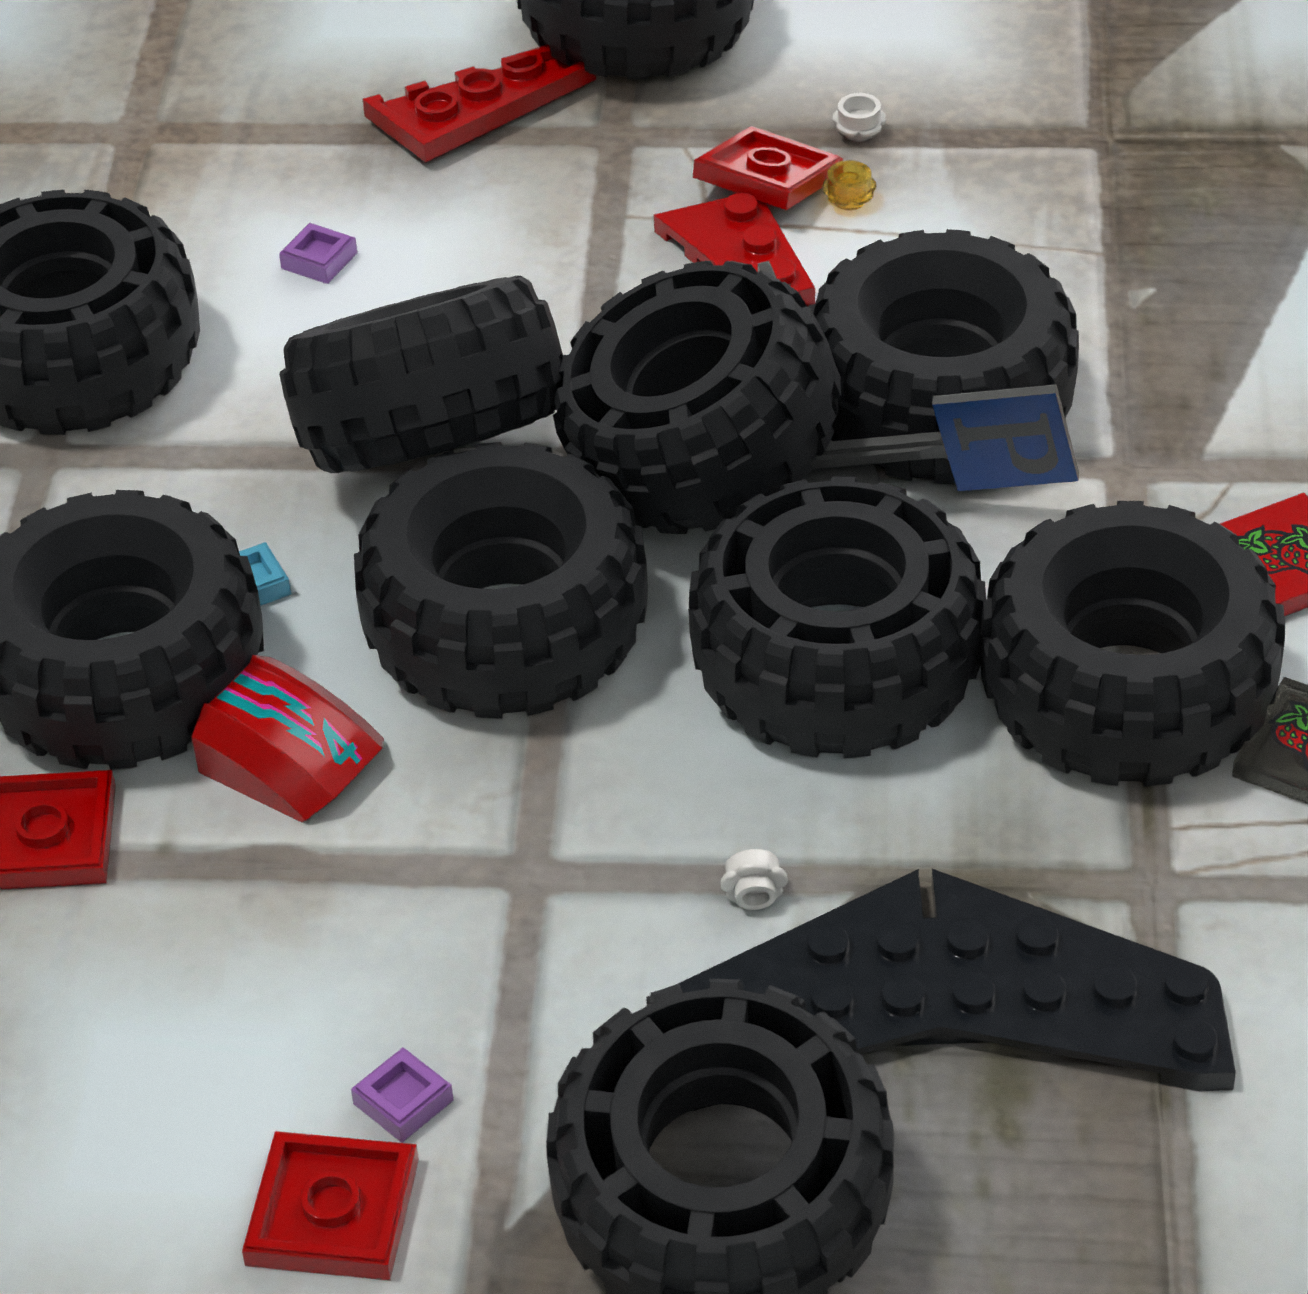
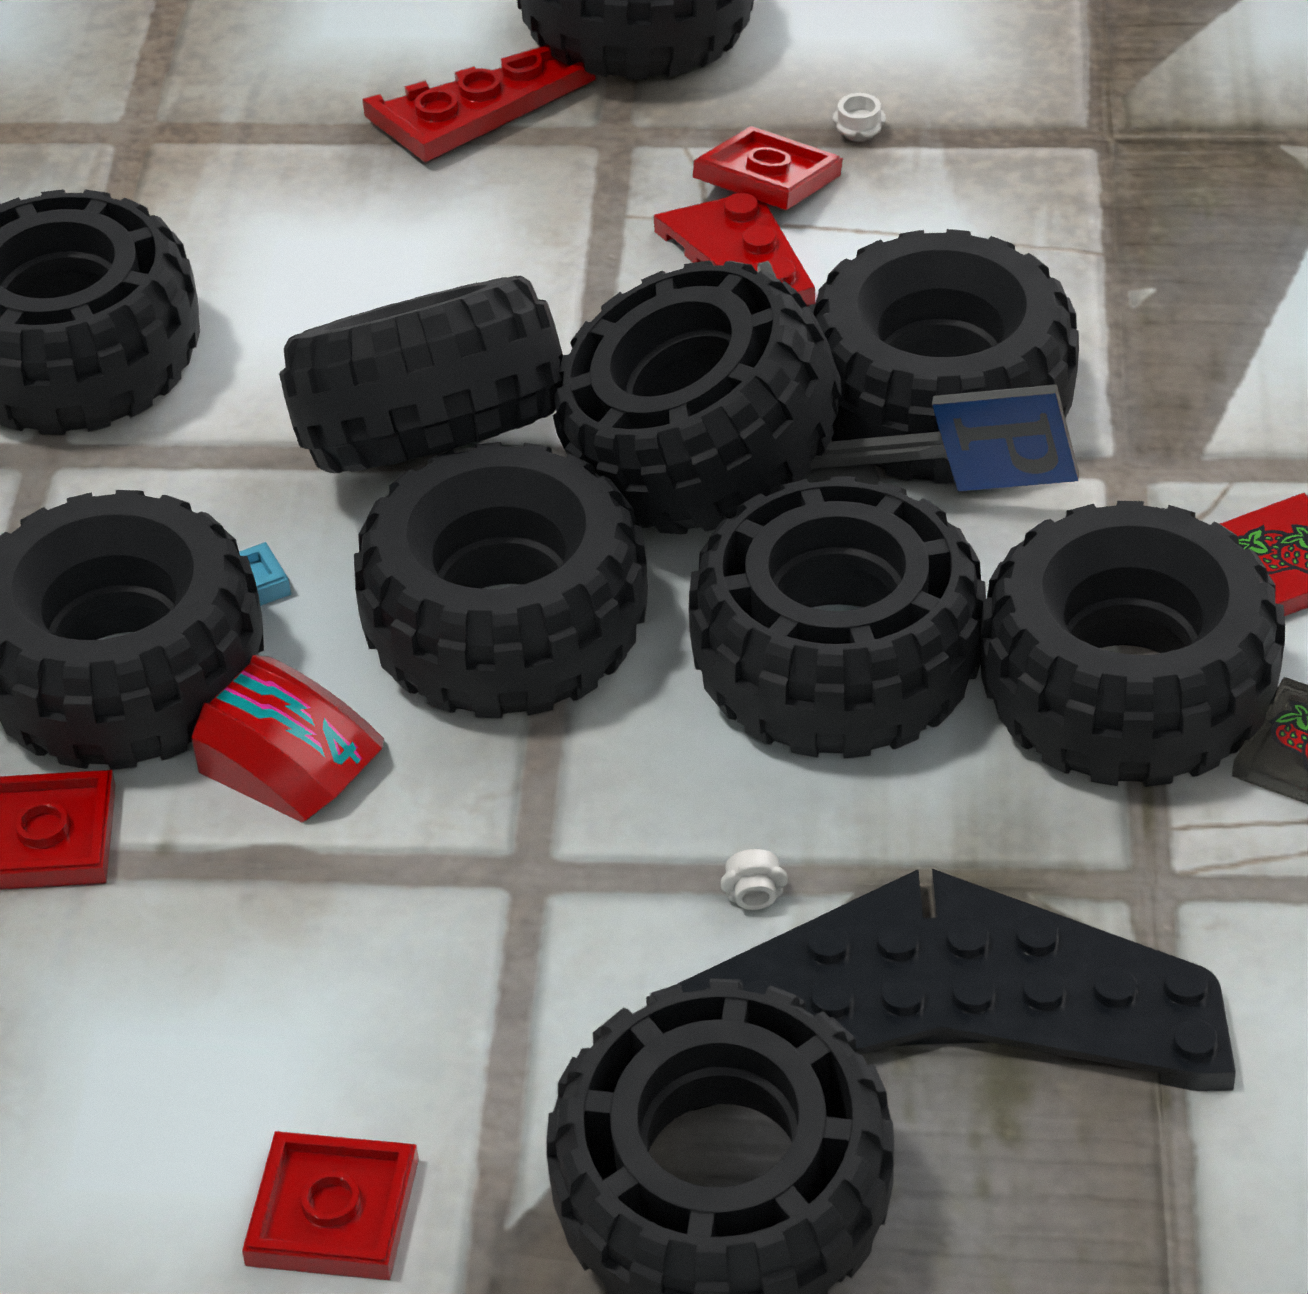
(318, 253): medium lavender tile -> none
(402, 1094): medium lavender tile -> none
(849, 185): clear yellow plate -> none

